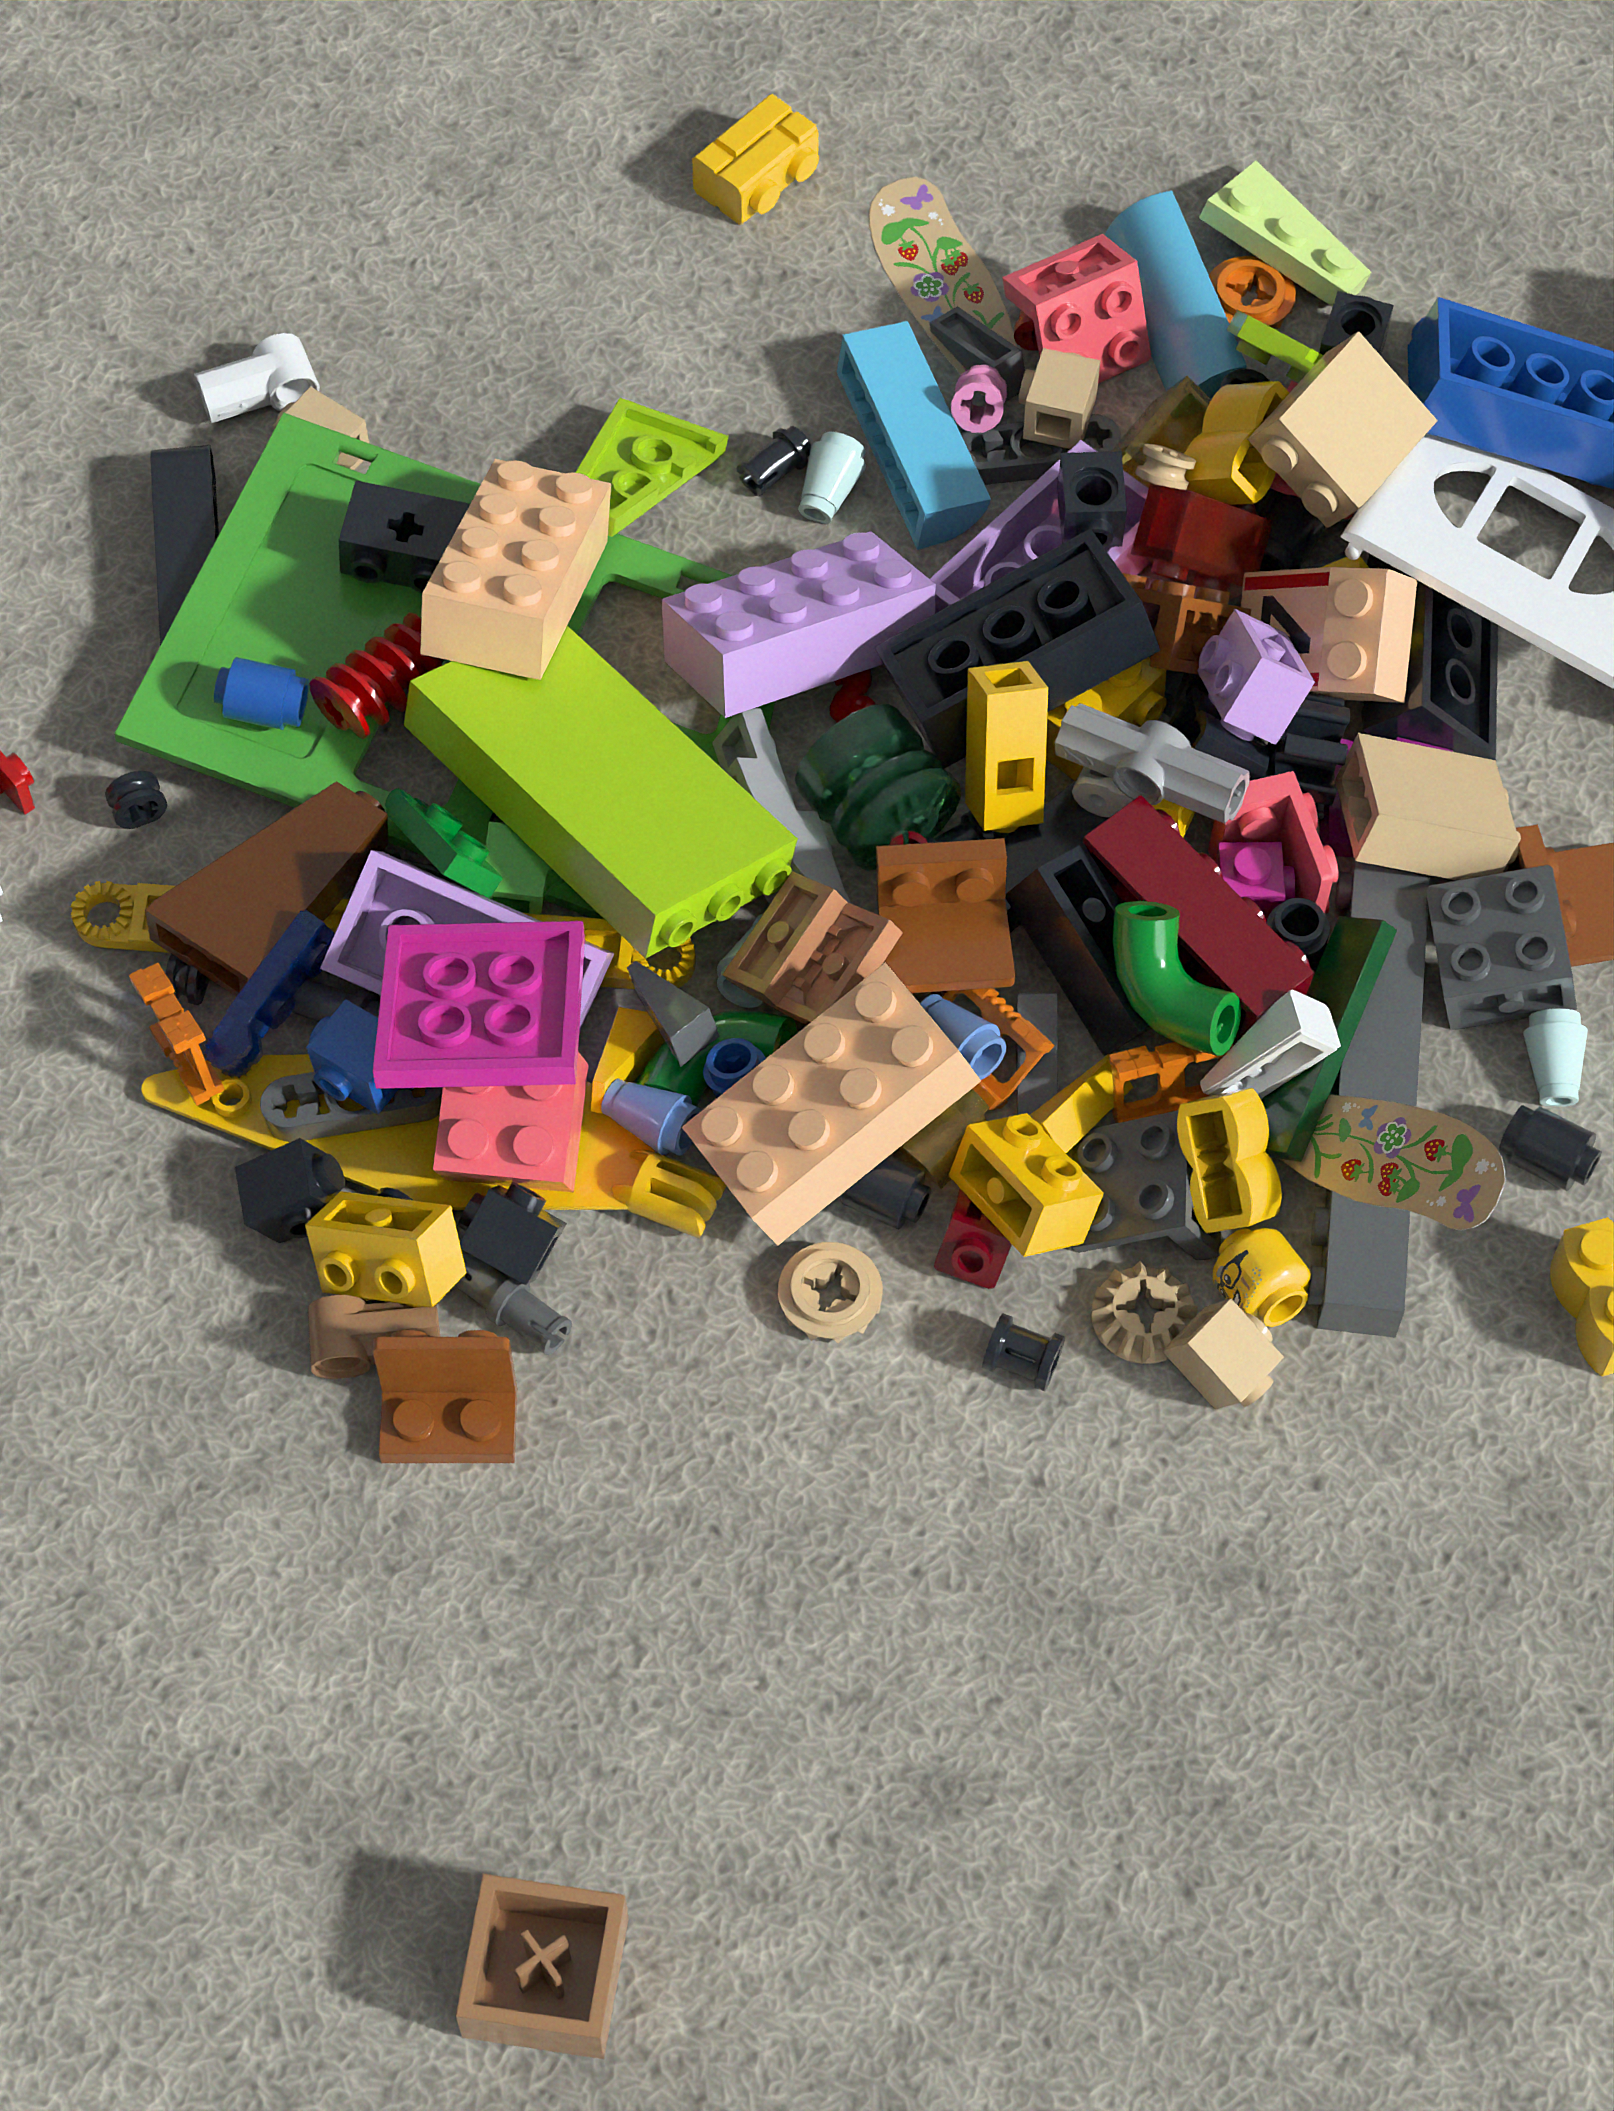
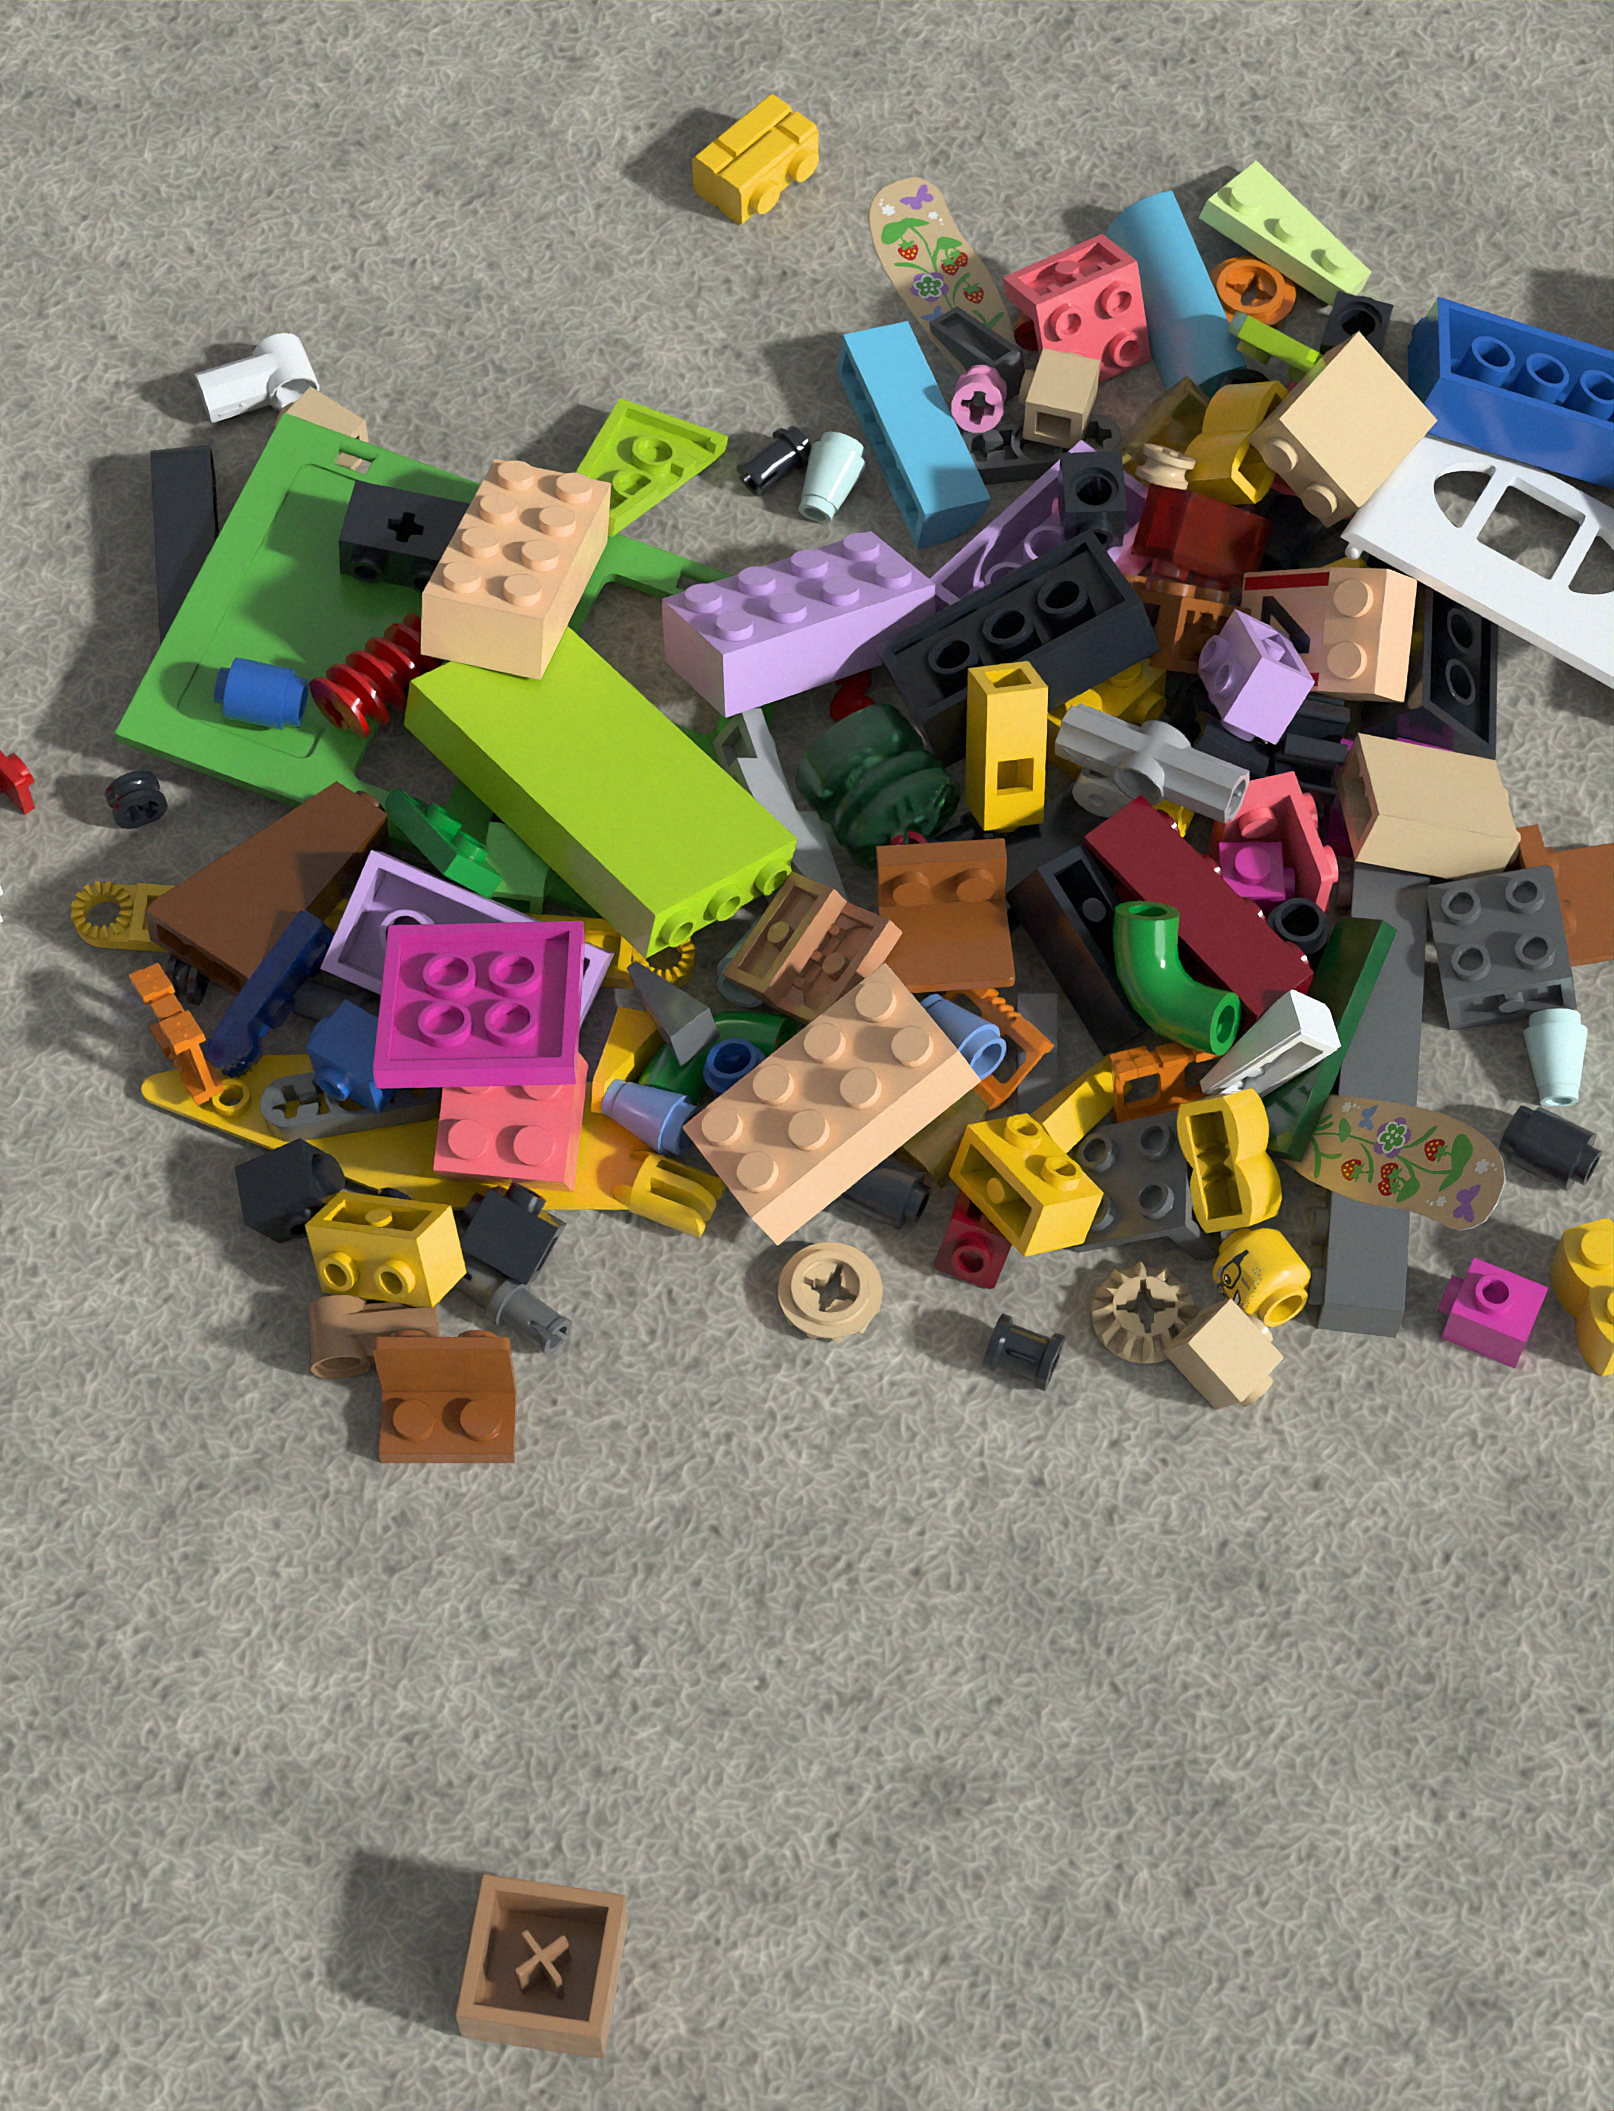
(1491, 1311): none -> dark pink brick

